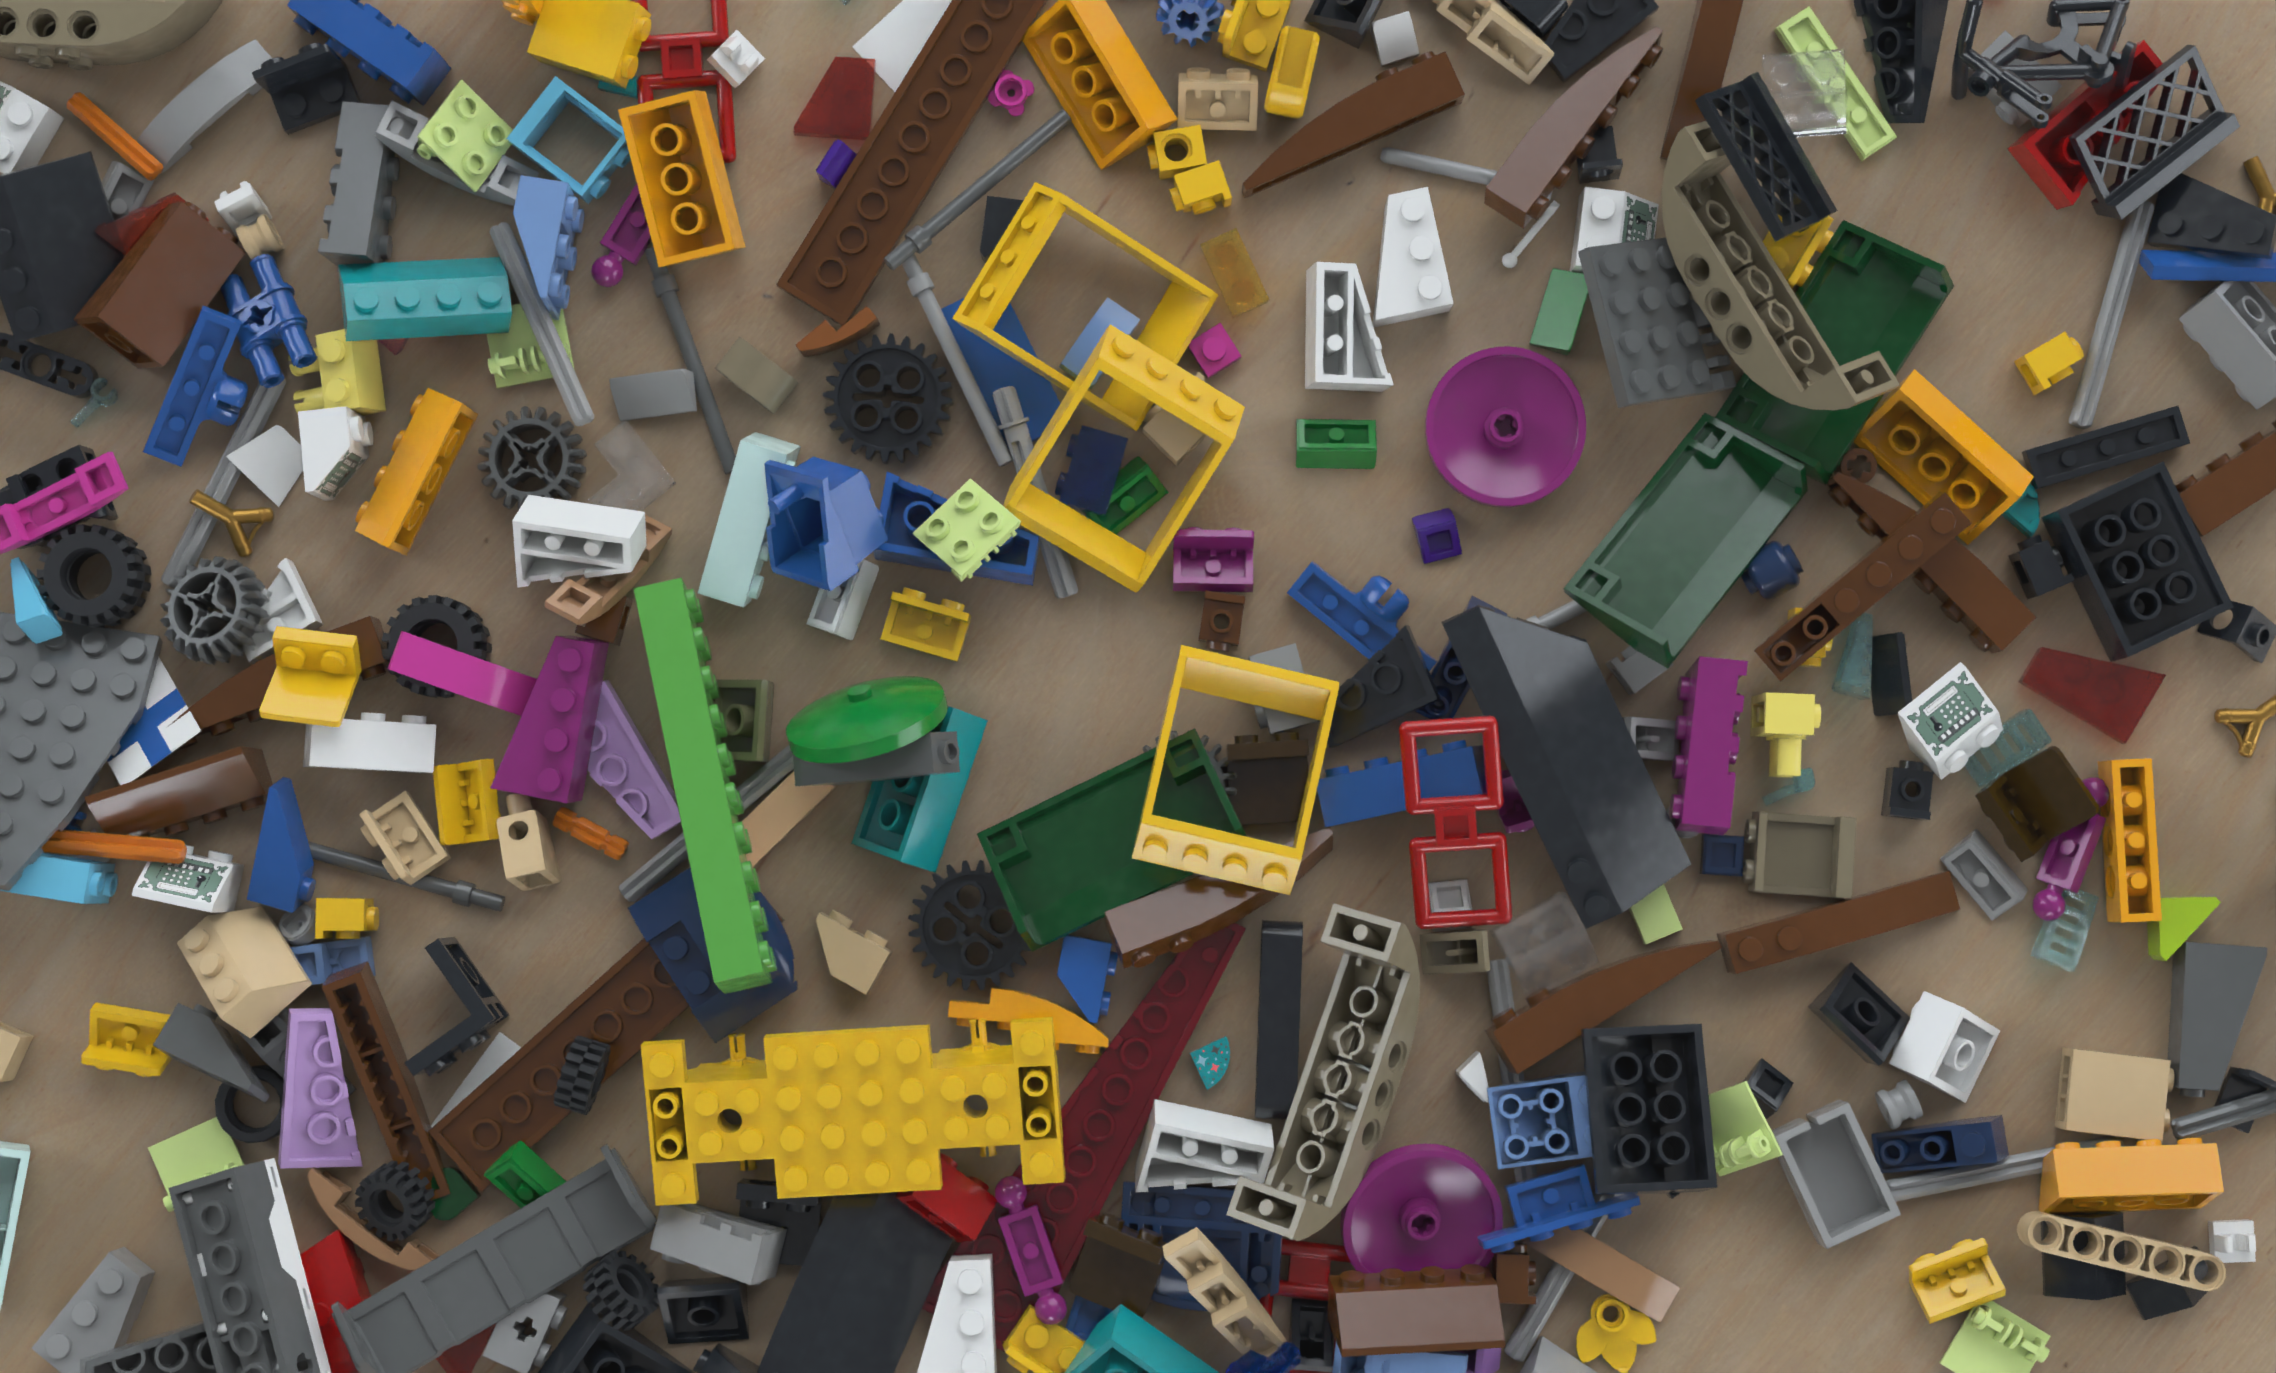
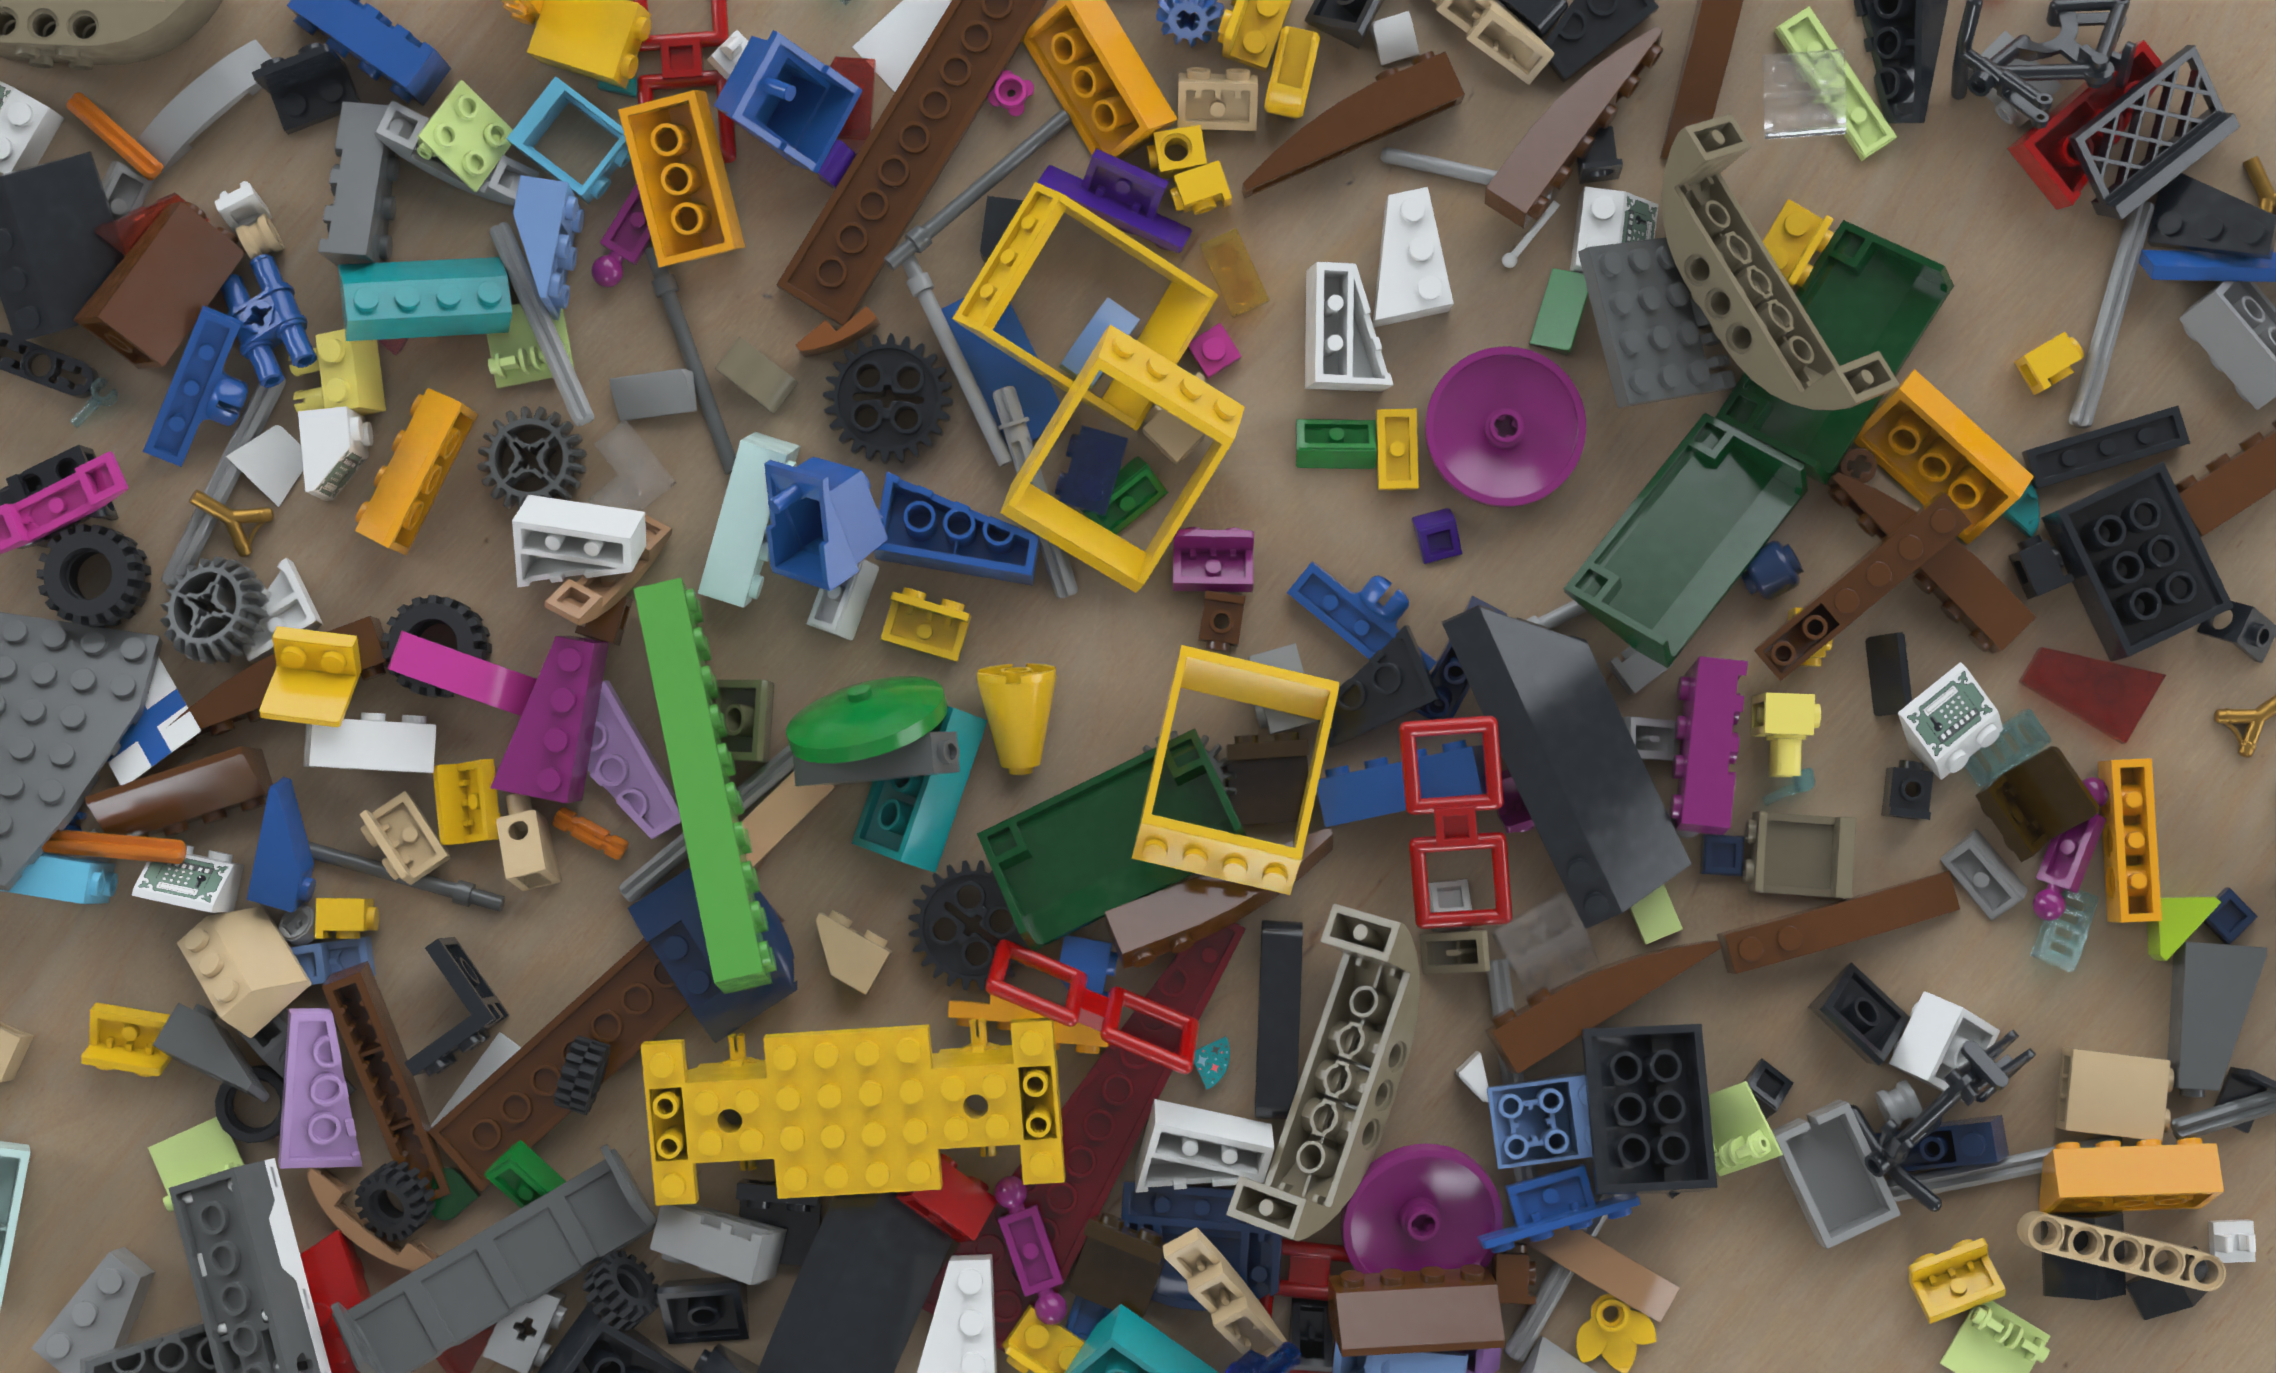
(30, 607): medium azure slope -> none
(788, 100): none -> blue piece
(967, 529): yellowish green hinge -> none
(1018, 711): none -> yellow cone
(1093, 1008): none -> red bar
(1121, 197): none -> dark purple bracket
(1397, 449): none -> yellow plate
(1781, 158): black fence -> none
(1855, 665): clear light blue slope -> none
(1970, 1082): none -> black piece
(2230, 916): none -> dark blue tile

